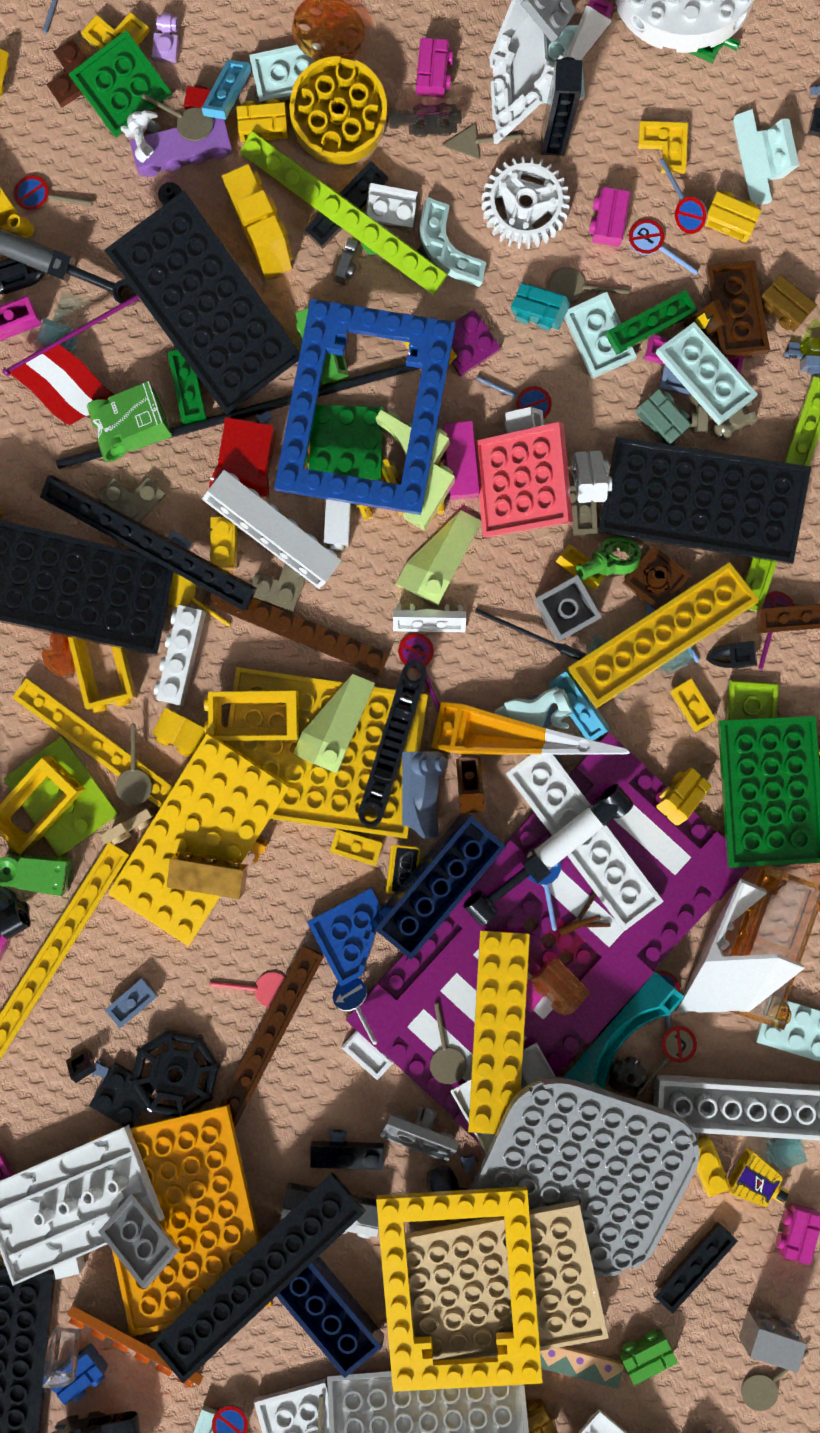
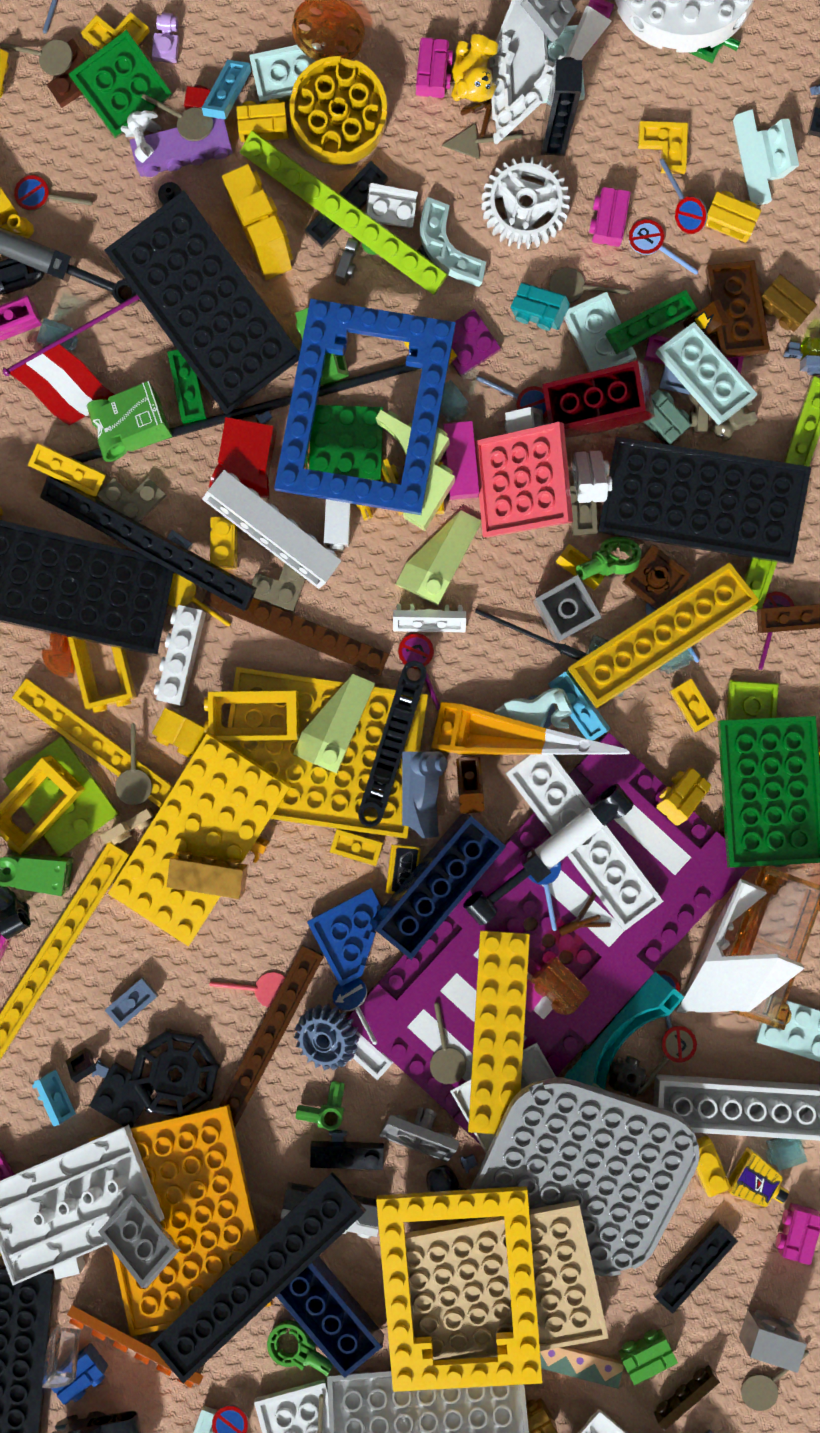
(53, 58): none -> dark tan piece
(54, 1098): none -> medium azure plate
(66, 469): none -> yellow plate
(306, 1350): none -> bright green pin
(328, 1022): none -> sand blue gear
(333, 1104): none -> bright green axle
(429, 122): clear smoke brick -> none
(453, 402): none -> clear light blue brick
(470, 69): none -> yellow animal
(488, 106): none -> reddish brown plant
(600, 399): none -> dark red brick
(686, 1397): none -> dark brown plate
(734, 655): black plate -> none

